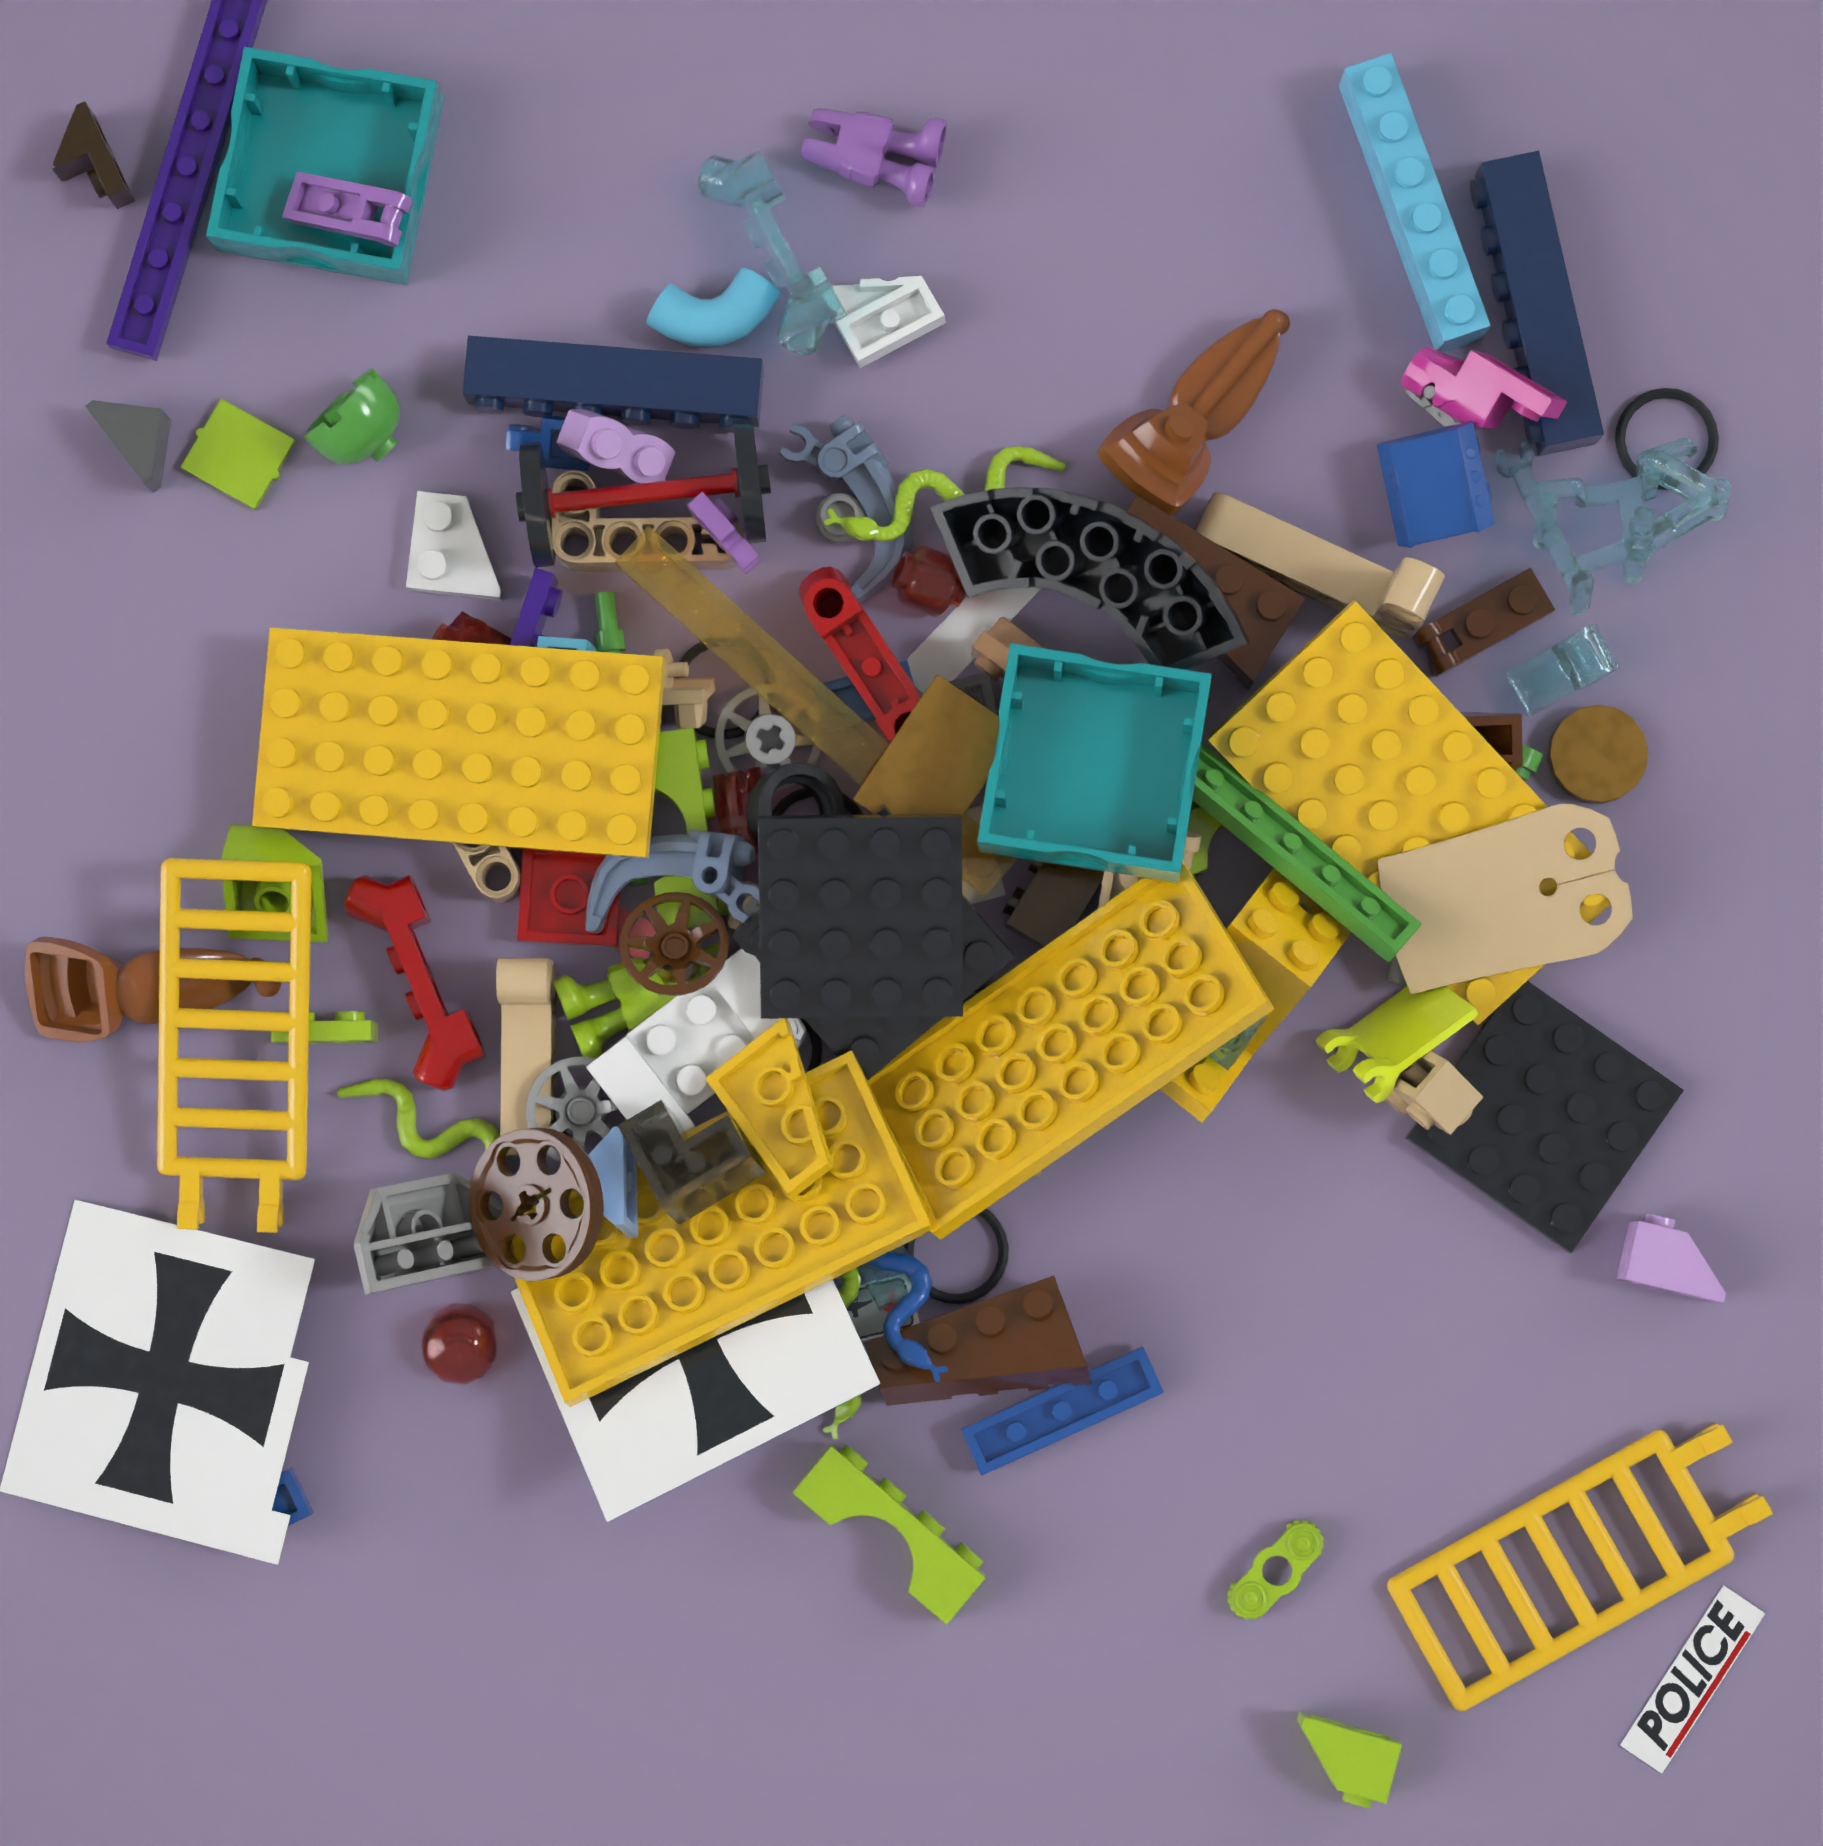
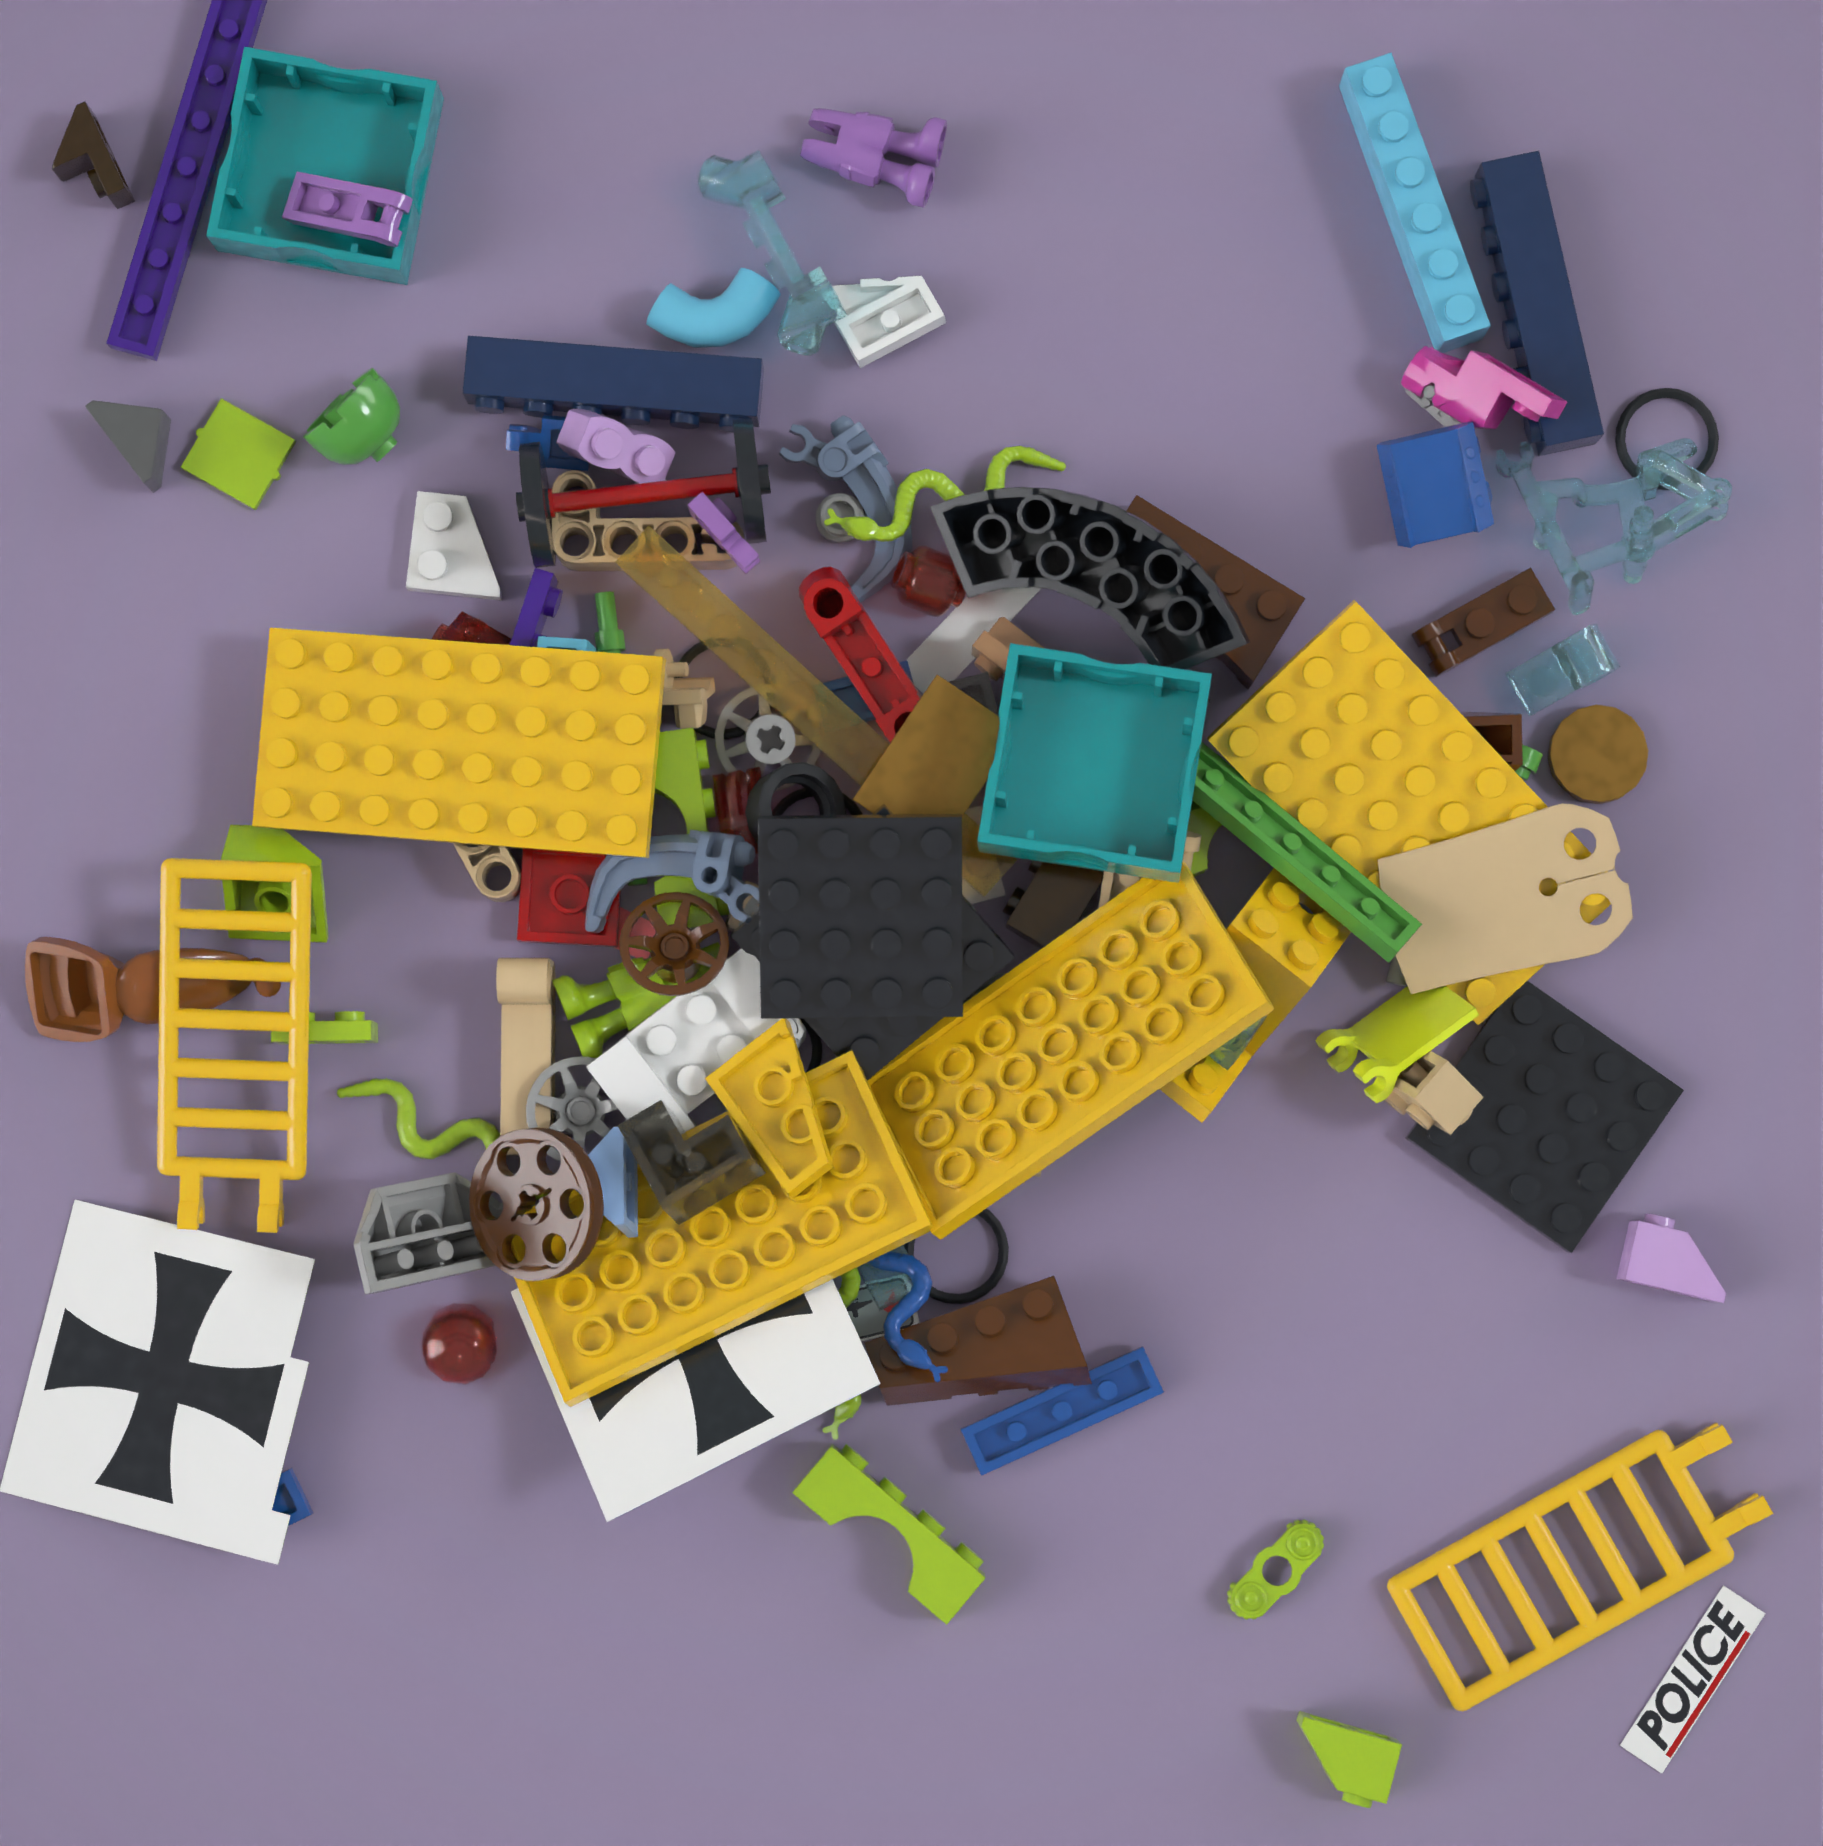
(399, 911): red plate -> none
(1166, 451): dark orange piece -> none
(1321, 569): tan beam -> none

